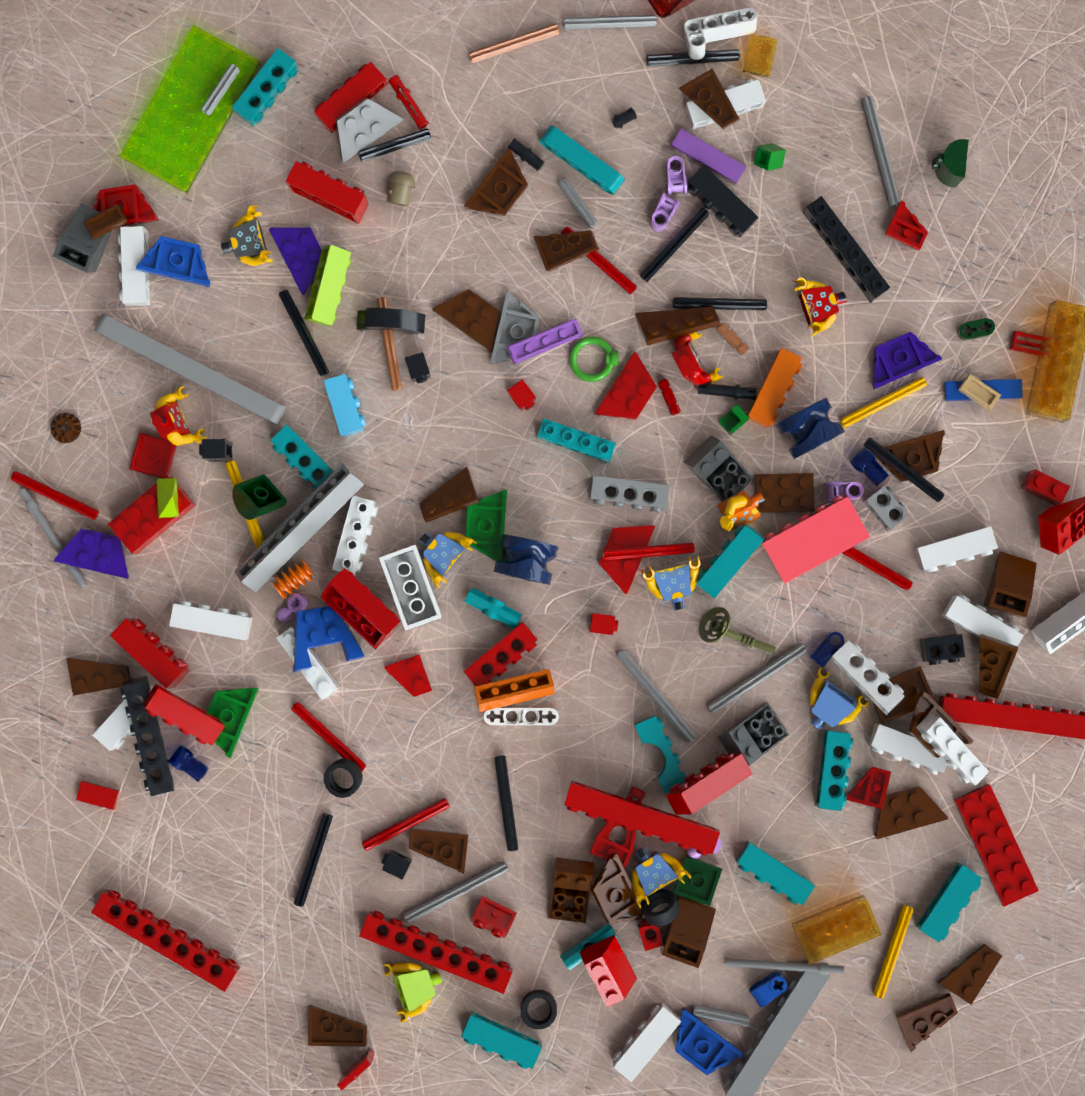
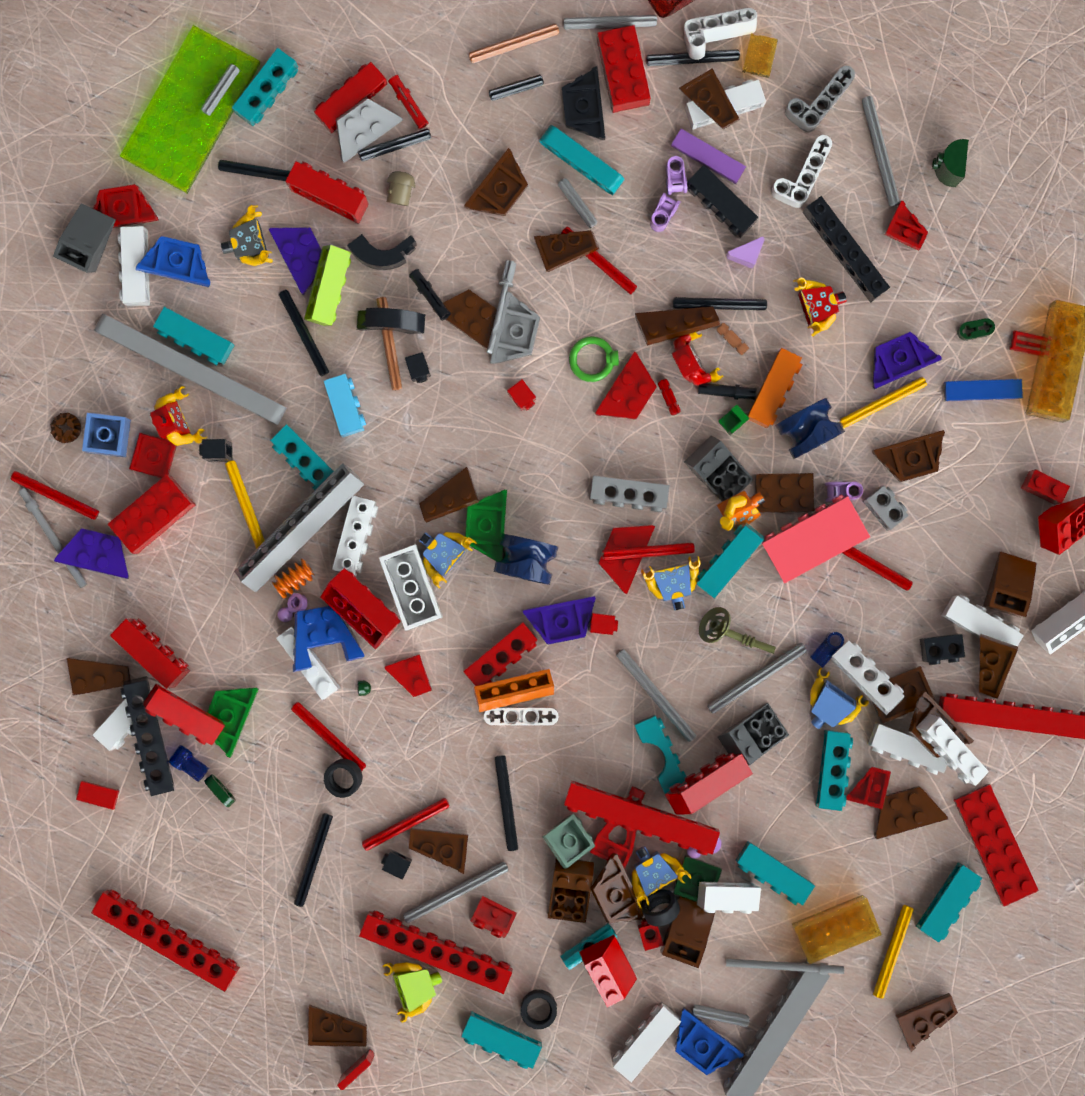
(105, 221): reddish brown tile -> none
(106, 435): none -> medium blue brick
(167, 498): lime slope -> none
(193, 335): none -> teal brick
(210, 621): white brick -> none
(219, 790): none -> dark green beam
(253, 170): none -> black axle
(257, 497): dark green brick -> none
(363, 688): none -> dark green hinge
(381, 259): none -> black arch
(425, 288): none -> black pin
(493, 608): teal piece -> none
(505, 282): none -> light grey piece
(516, 87): none -> axle
(526, 154): black pin -> none
(544, 341): medium lavender tile -> none
(562, 620): none -> dark purple wing
(569, 840): none -> sand green plate
(576, 440): teal brick -> none
(584, 105): none -> black wing
(623, 68): none -> red brick
(623, 118): black pin -> none
(674, 245): black axle -> none
(728, 897): none -> white brick
(747, 253): none -> lavender slope
(766, 990): blue piece -> none
(769, 156): green panel -> none
(807, 170): none -> white beam
(824, 97): none -> light grey beam
(865, 463): clear blue piece -> none
(904, 469): black axle -> none
(956, 548): white brick -> none
(972, 974): reddish brown wing -> none
(979, 392): tan tile -> none

